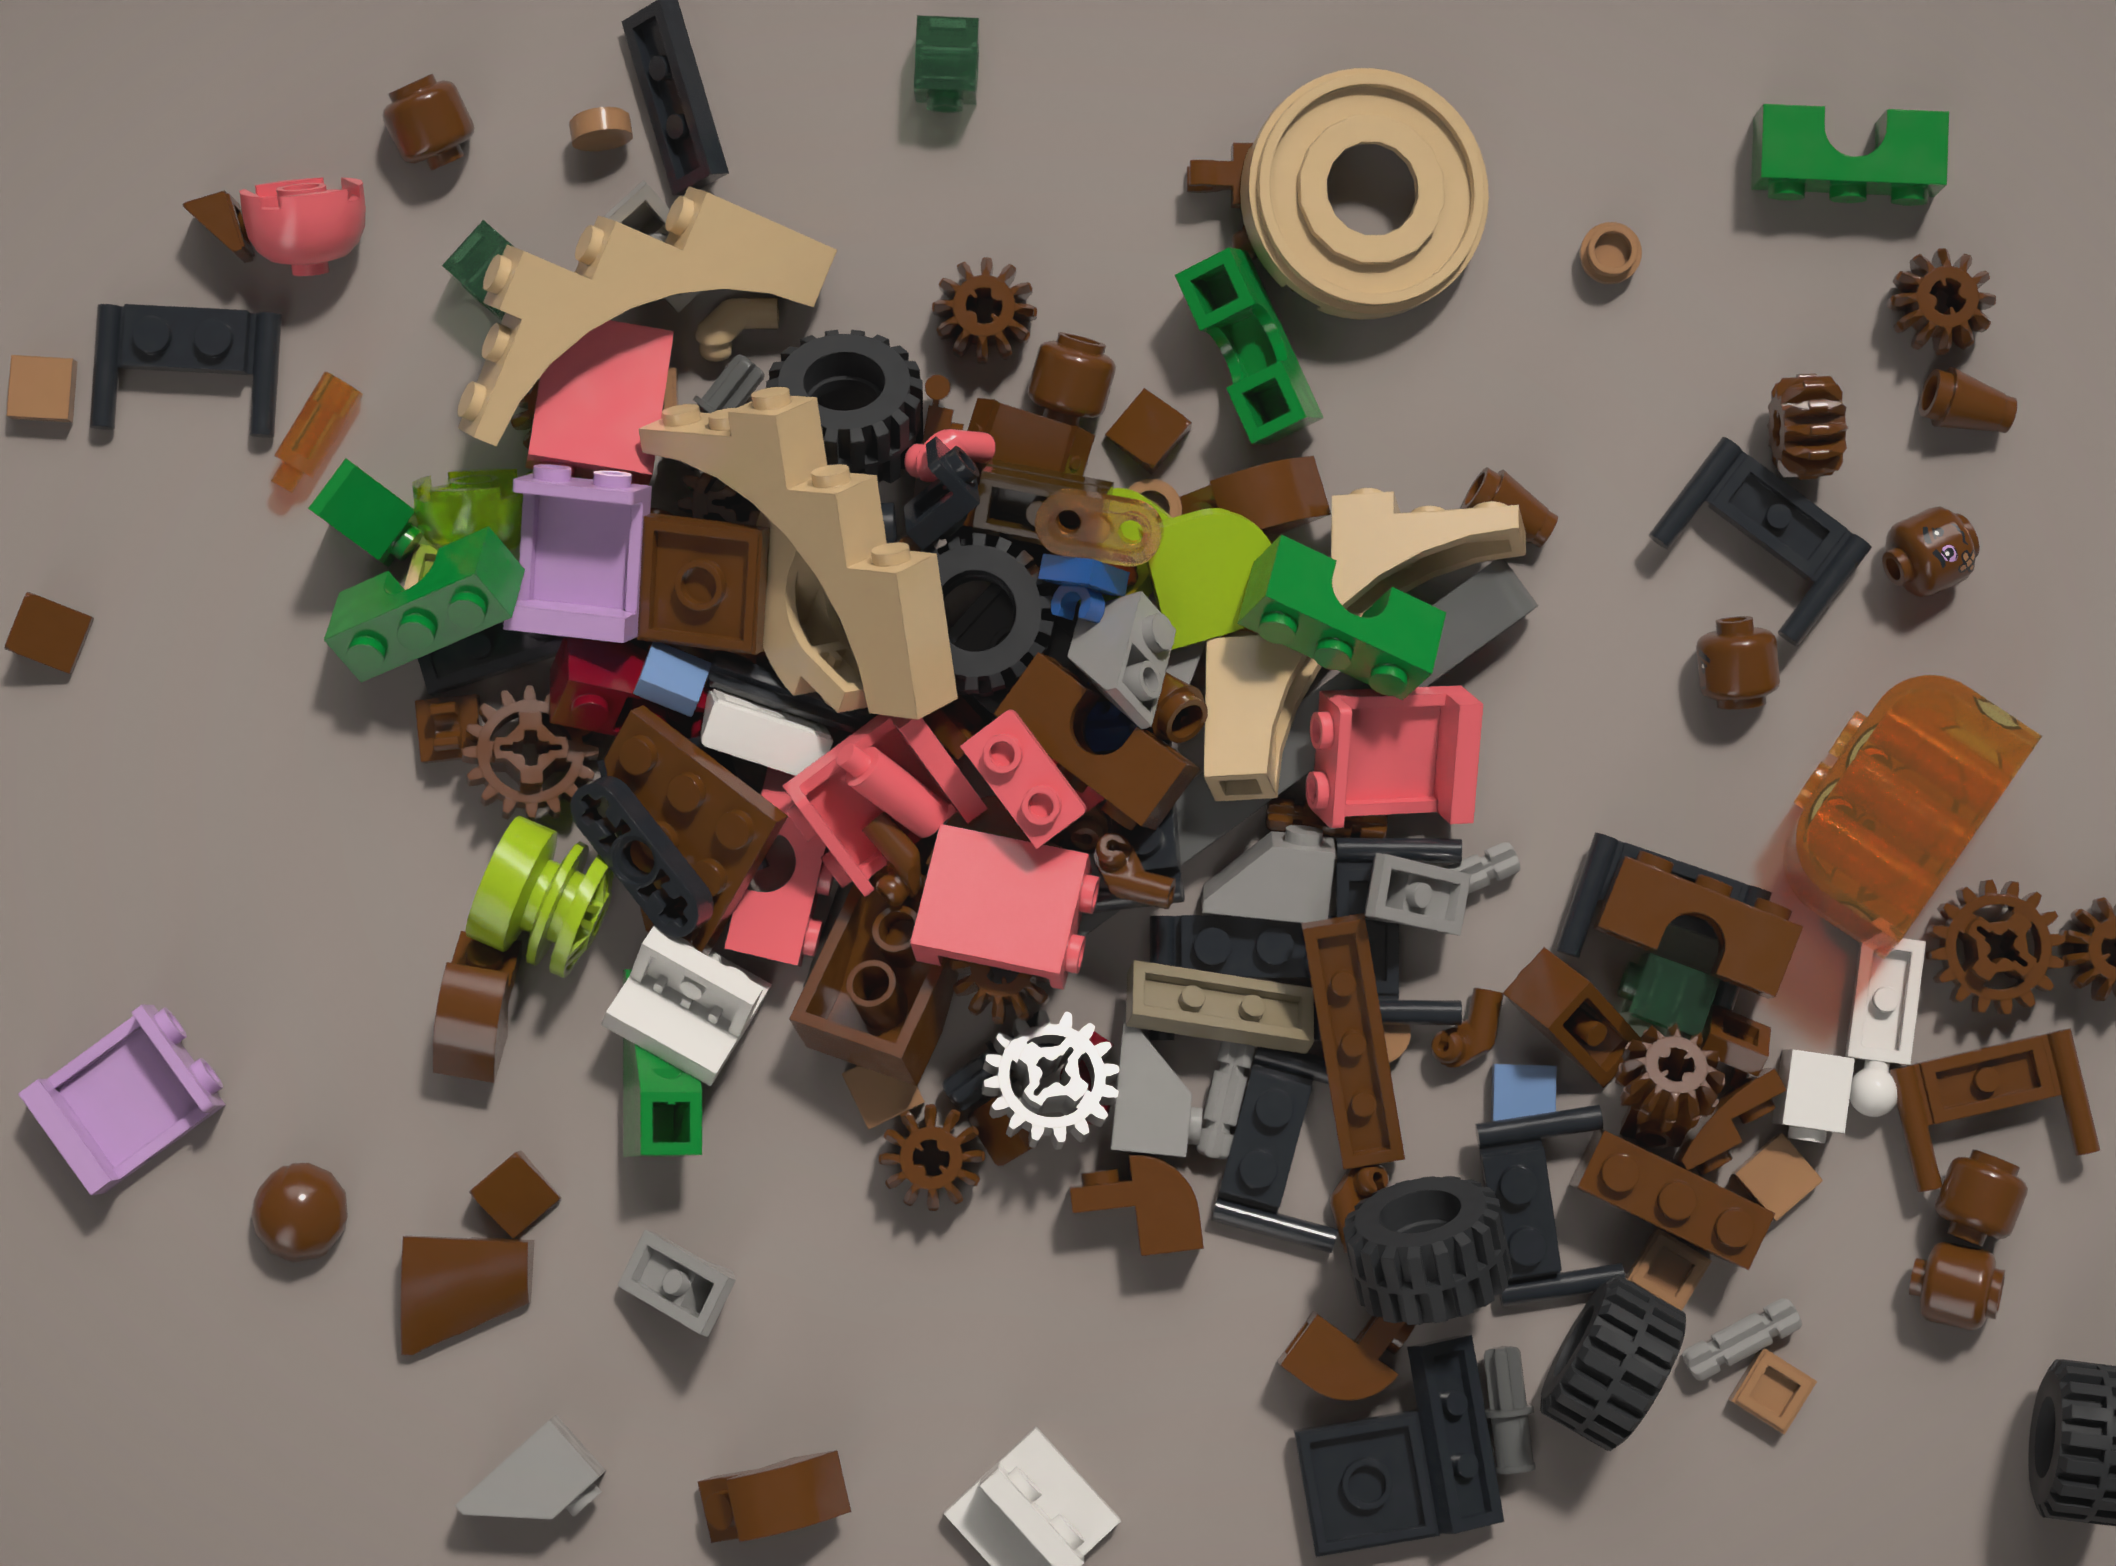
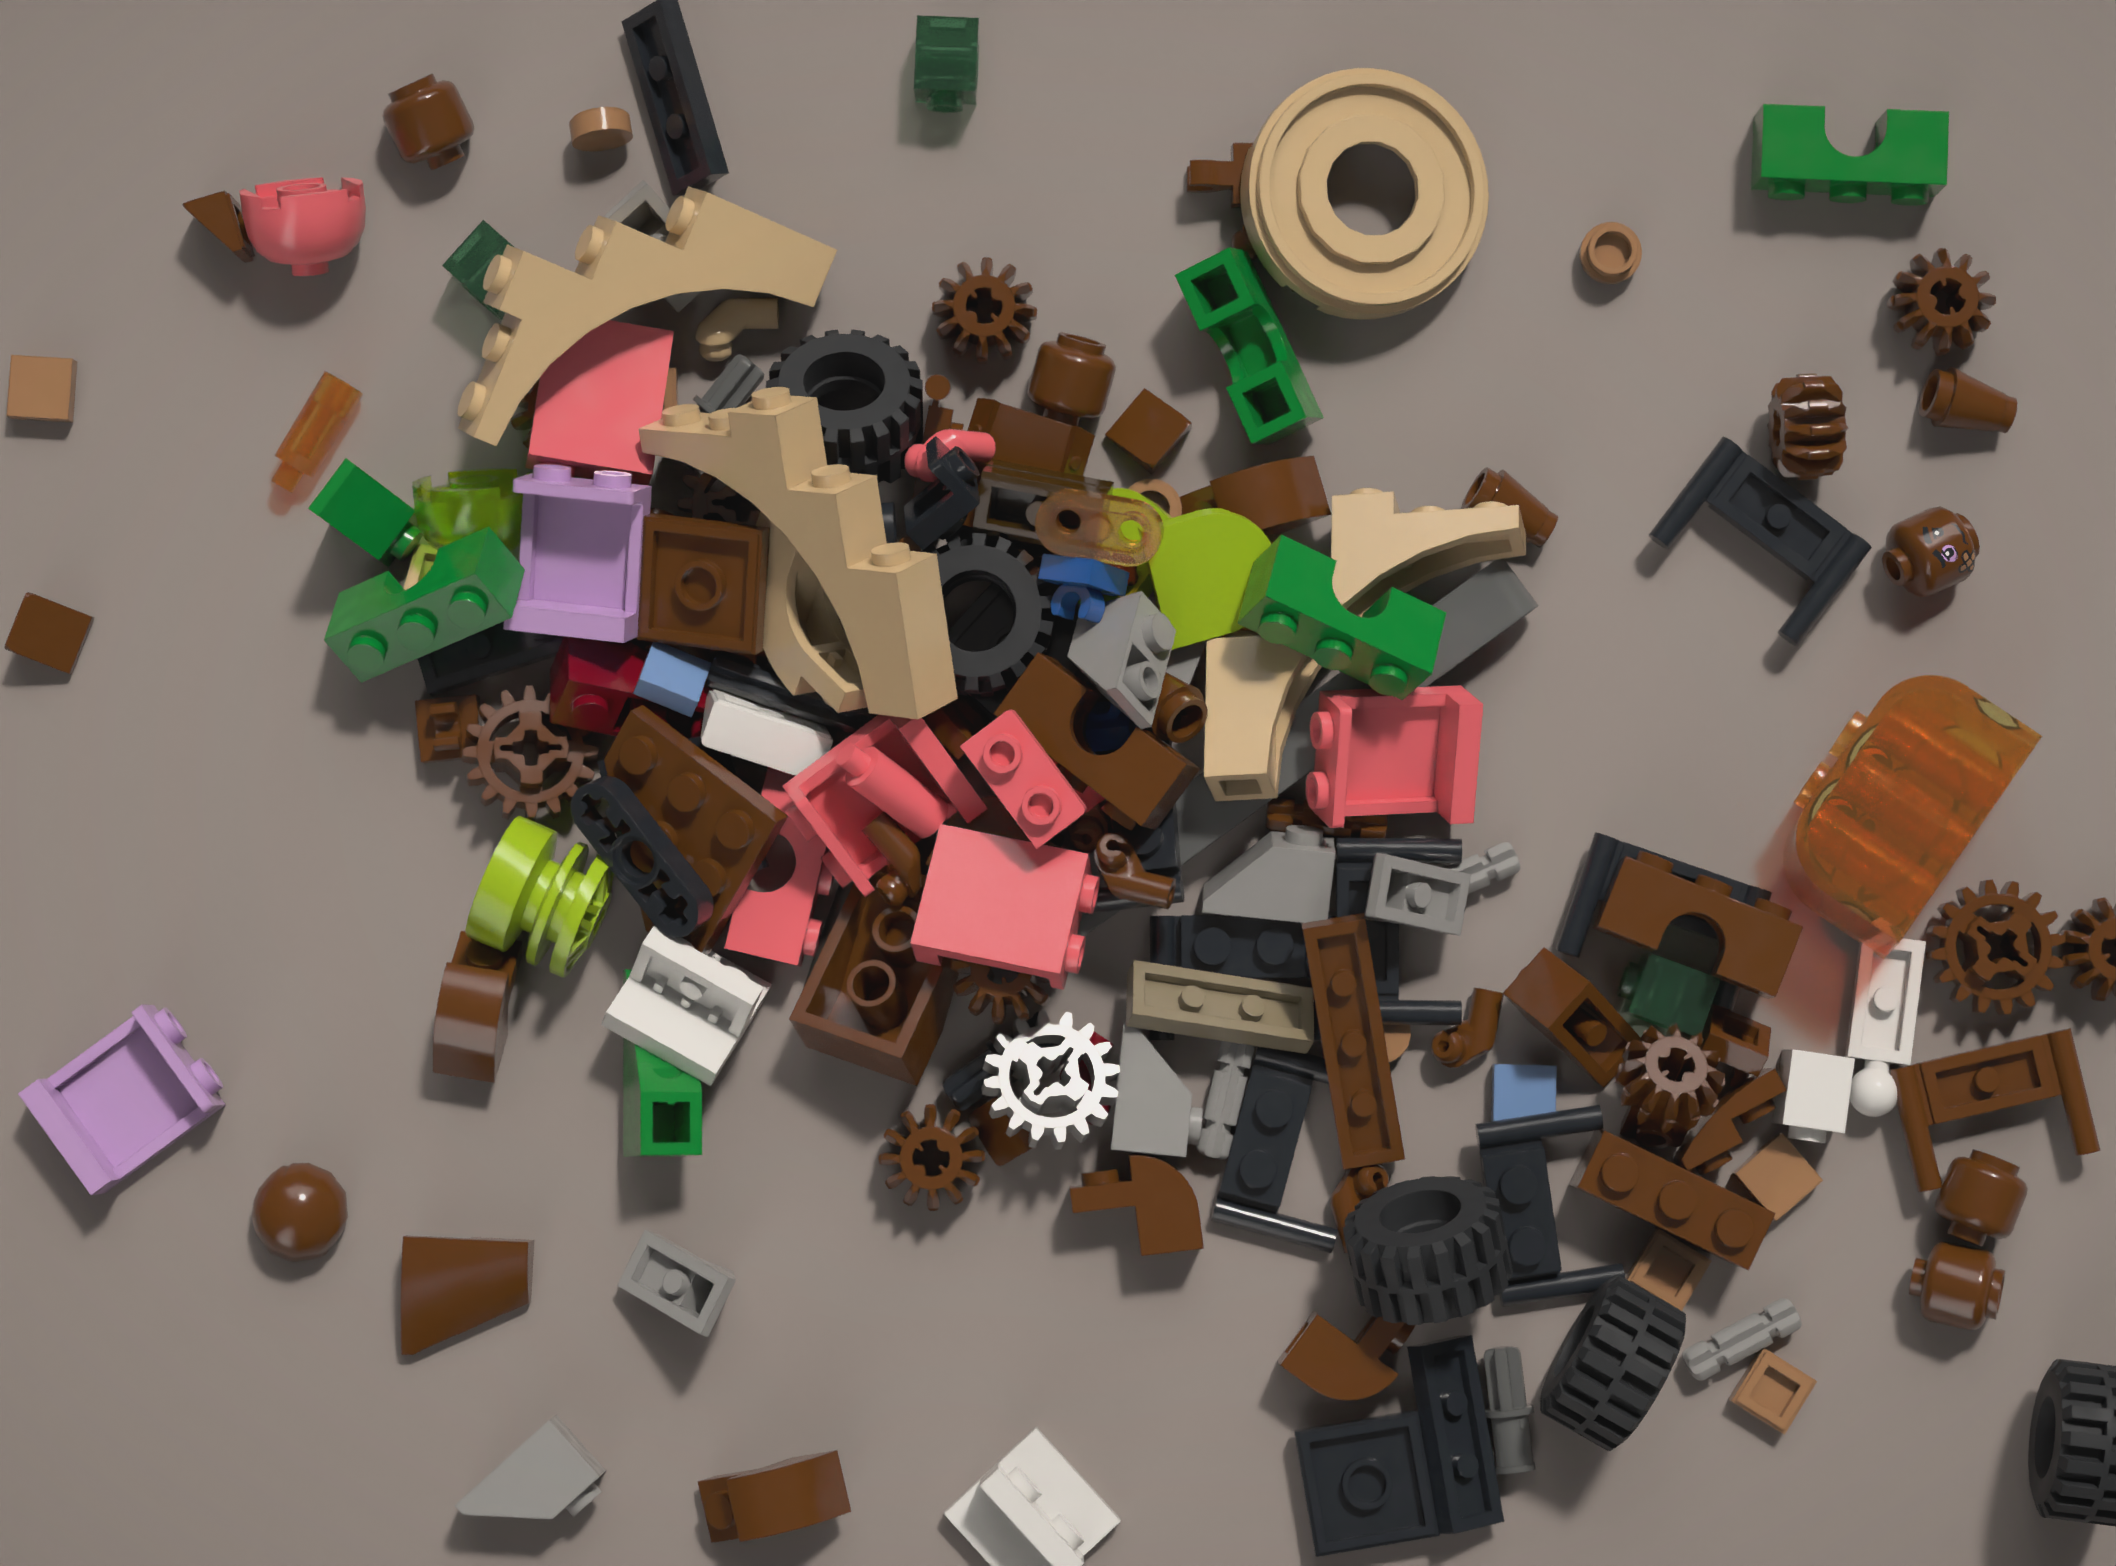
(186, 342): black plate -> none
(515, 1194): reddish brown slope -> none
(880, 1095): medium nougat tile -> none
(1738, 664): reddish brown head -> none

